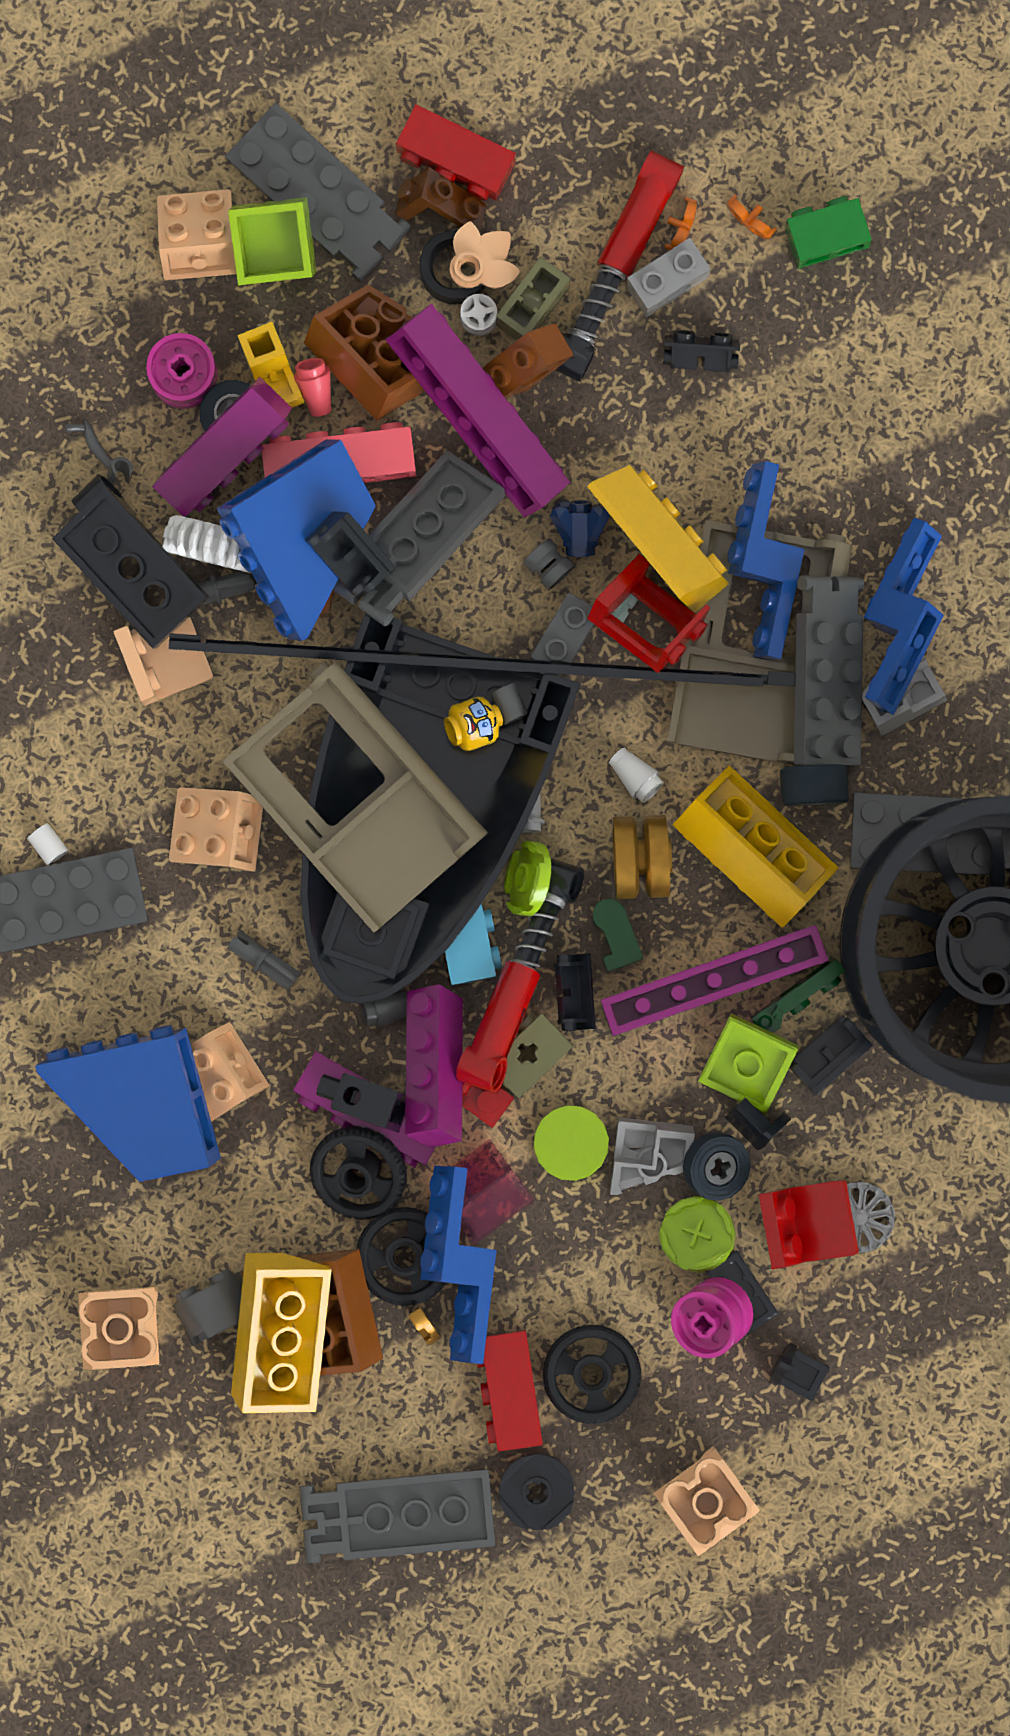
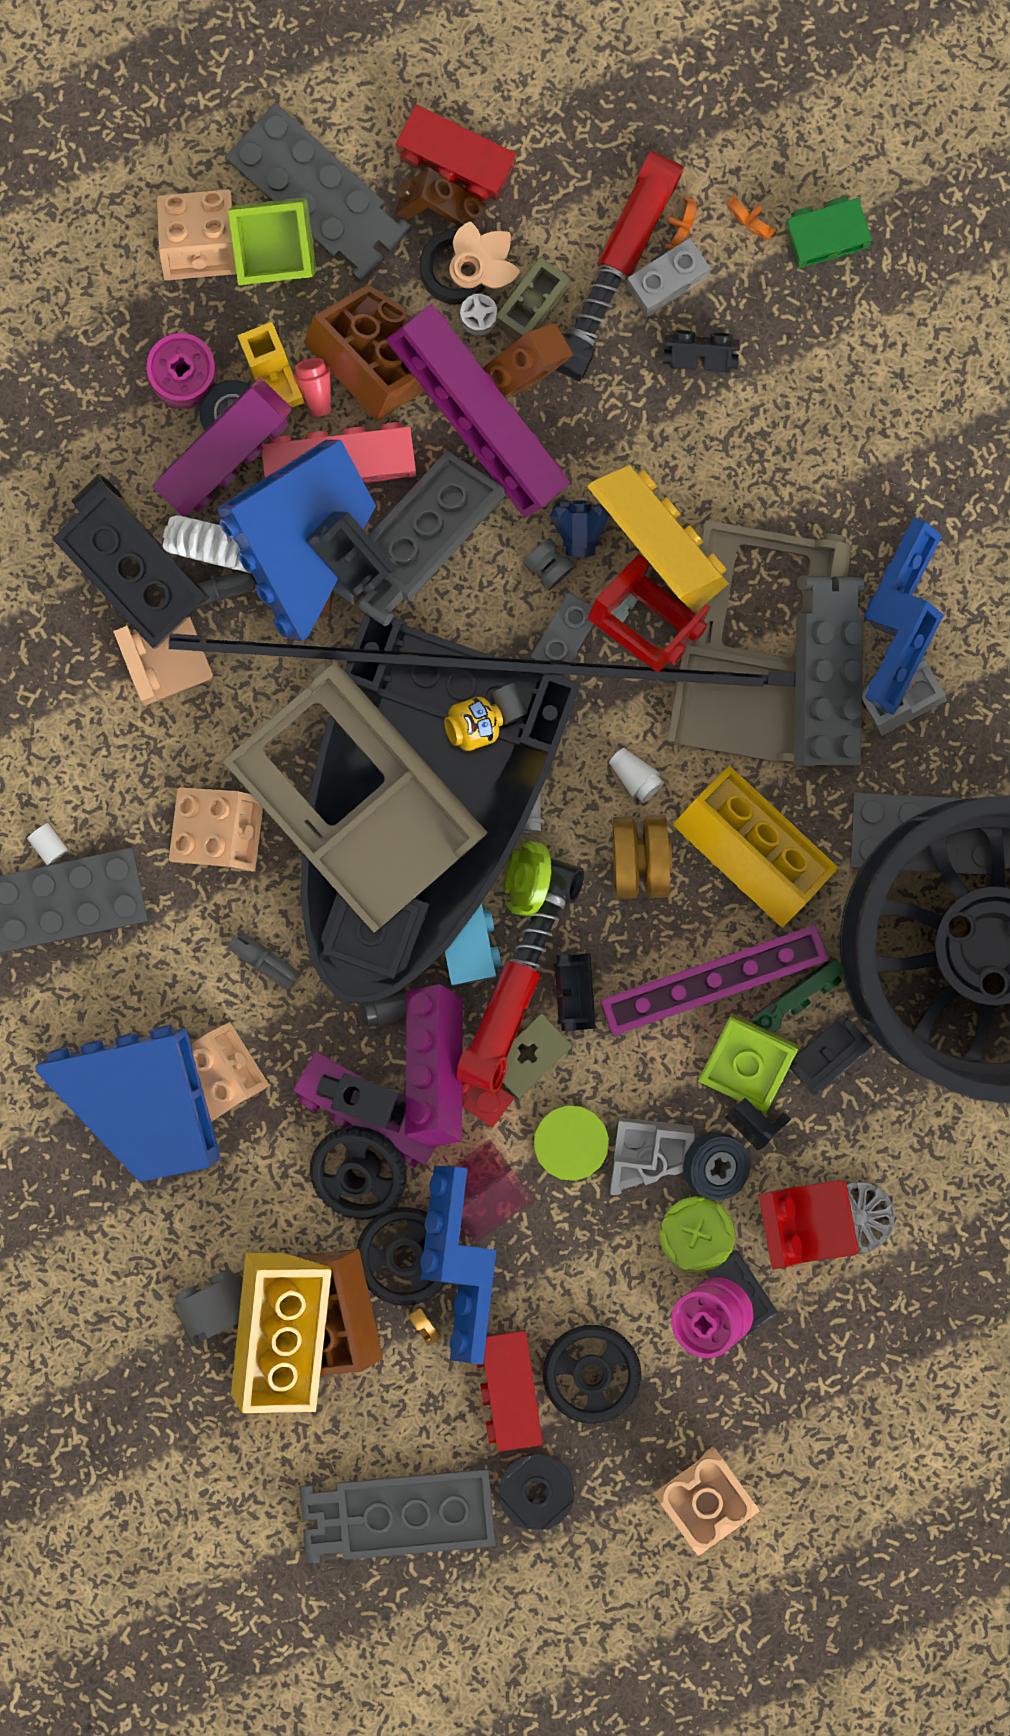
(118, 464): dark grey piece -> none
(119, 1328): light nougat piece -> none
(612, 920): dark green leg -> none
(765, 560): blue bracket -> none
(798, 1372): black tile -> none
(814, 785): black wheel -> none

